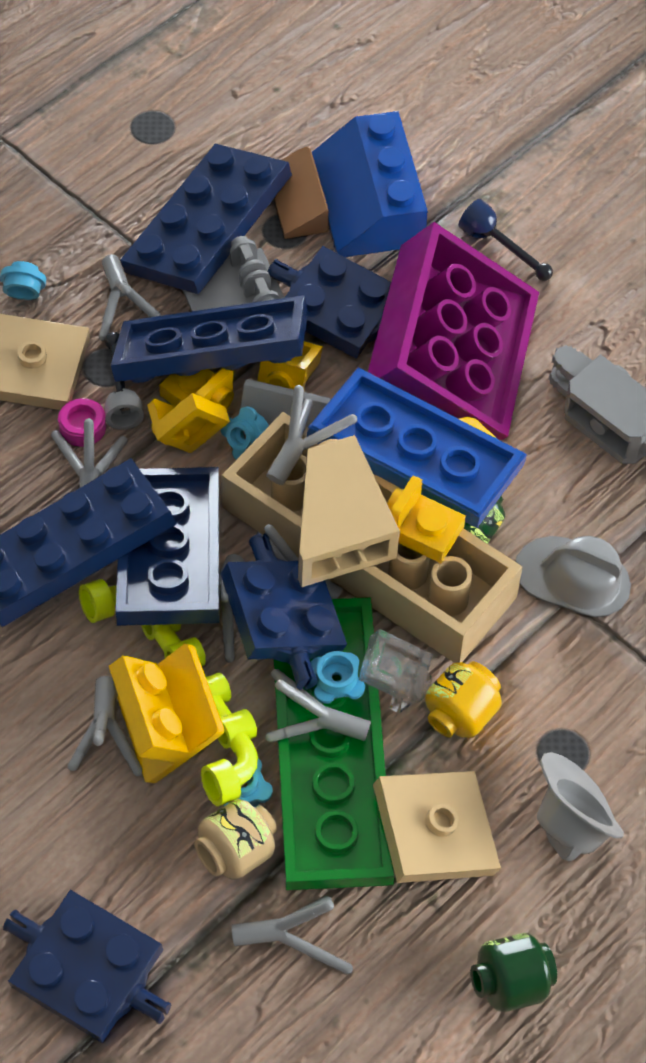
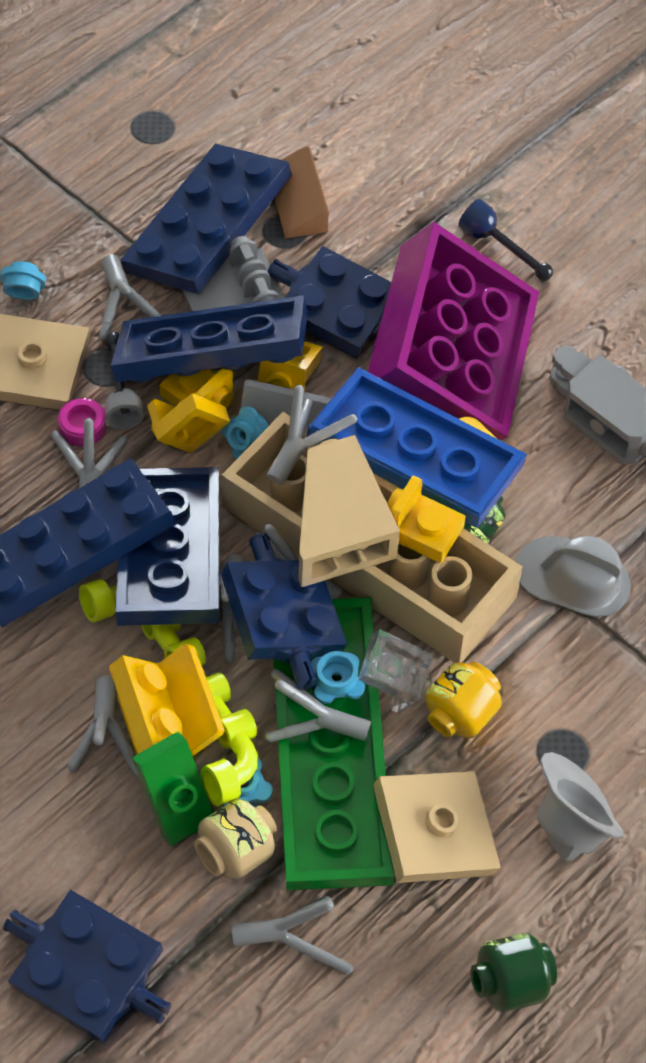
(173, 787): none -> green plate
(370, 185): blue slope -> none

